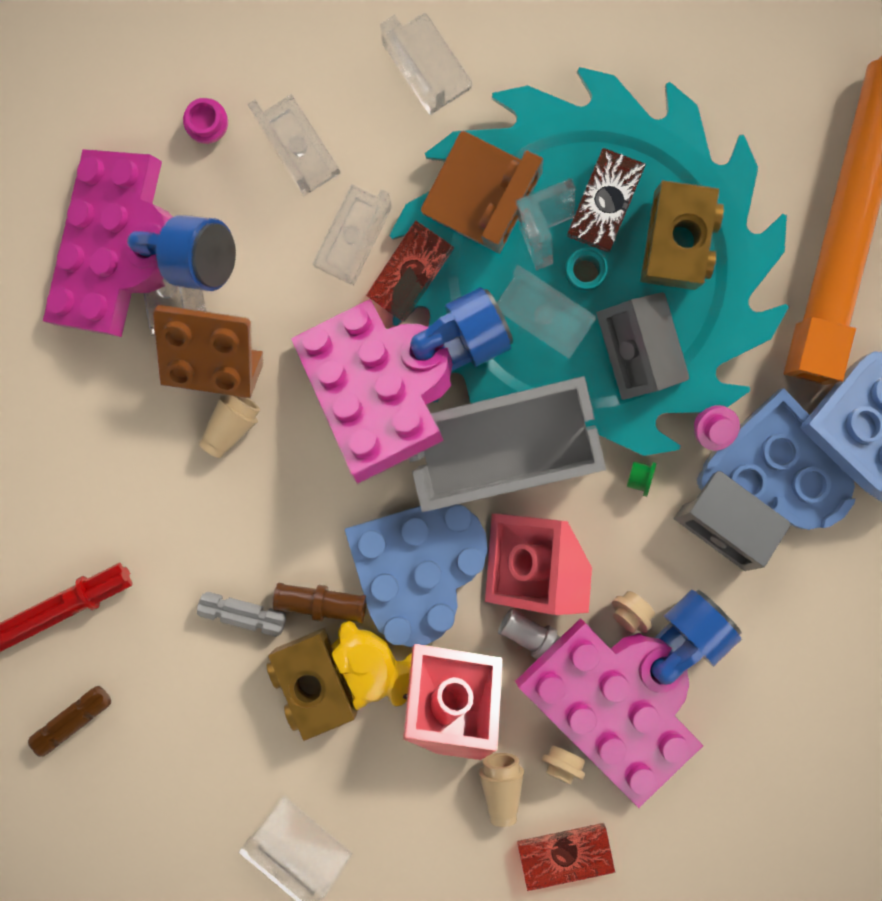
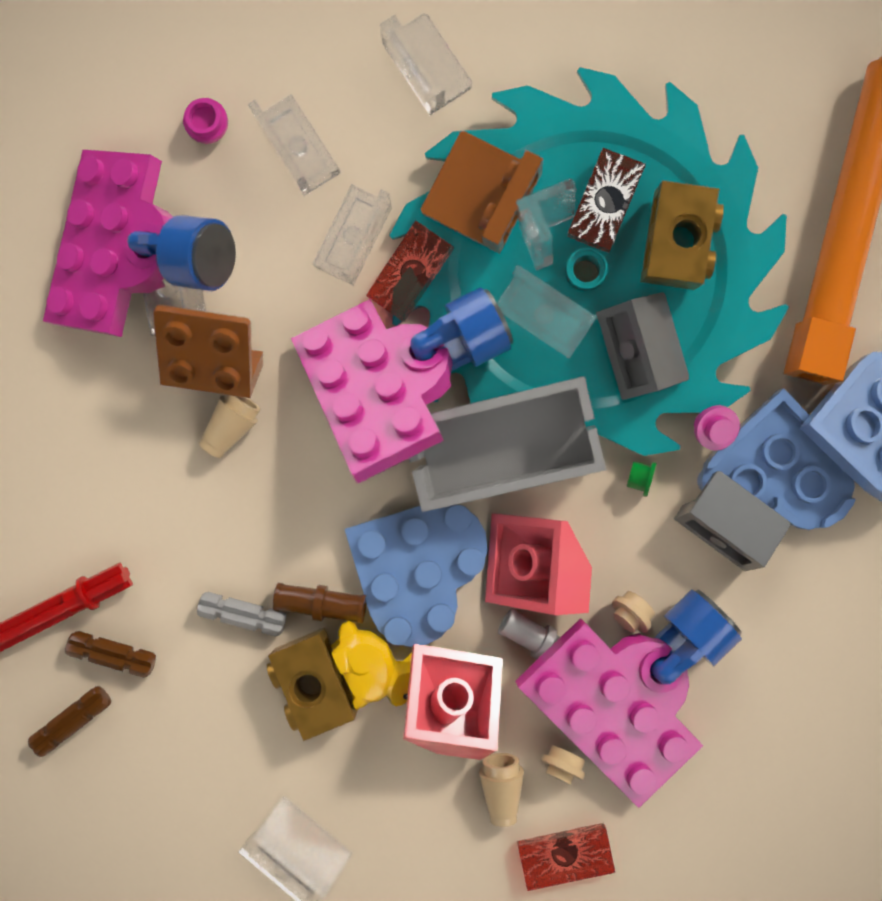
(110, 654): none -> reddish brown axle

